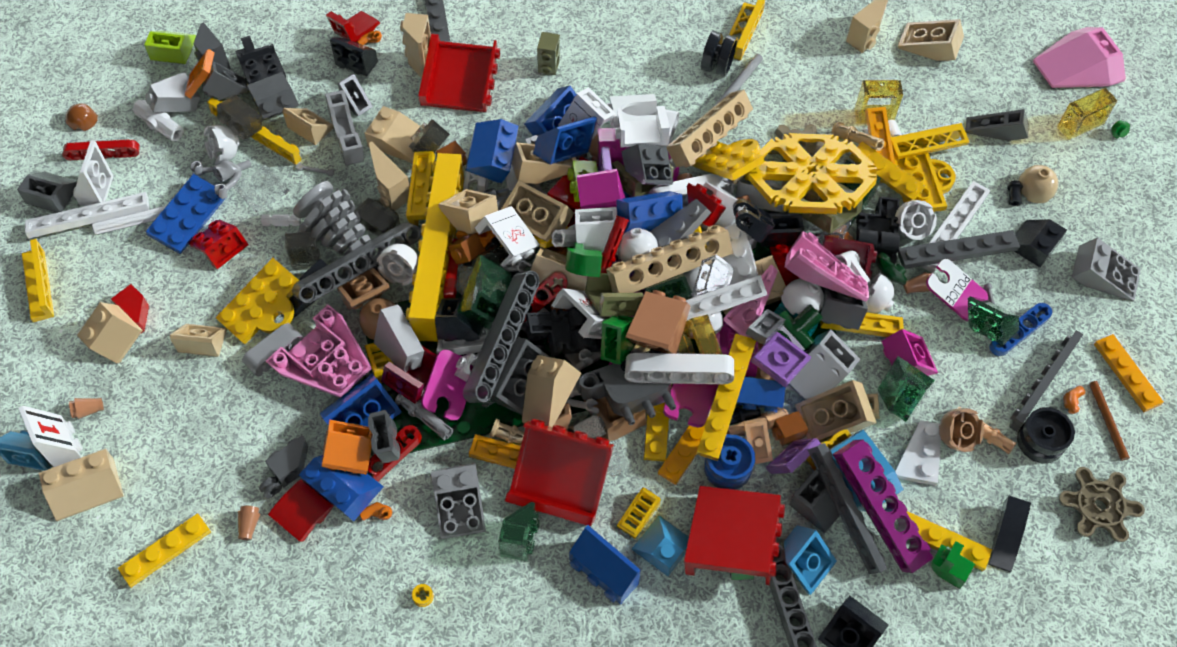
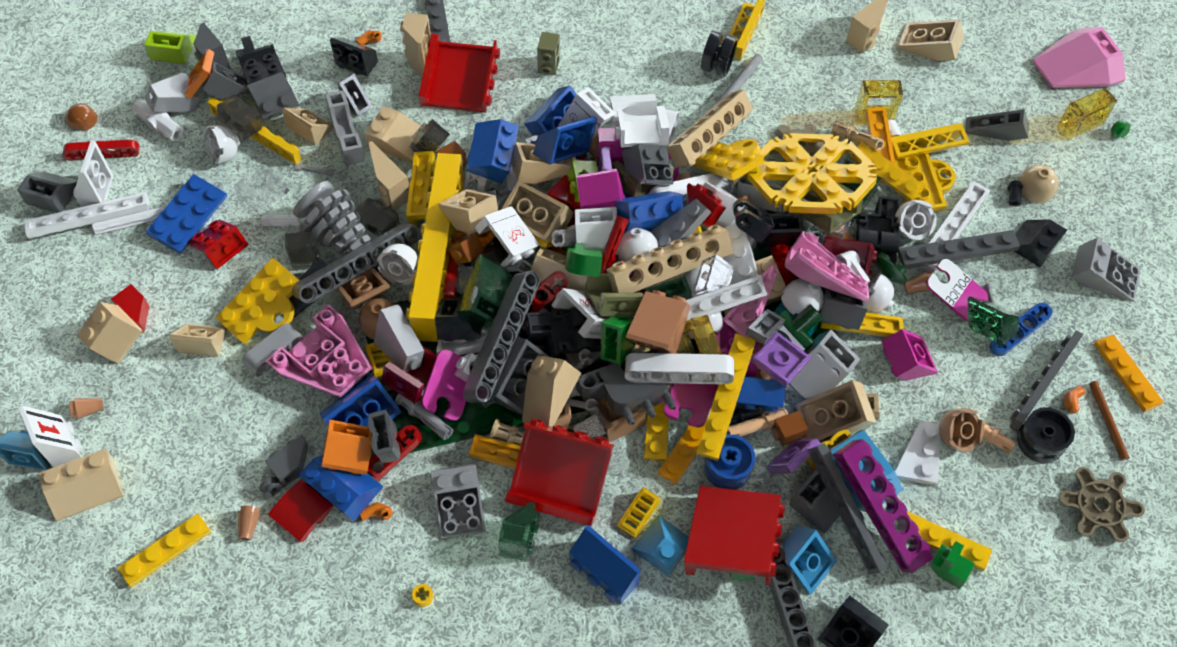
(37, 283): yellow fence -> none
(222, 171): light grey piece -> none
(354, 27): red bracket -> none
(758, 437): light nougat slope -> none
(904, 388): clear green slope -> none
(1009, 533): black slope -> none

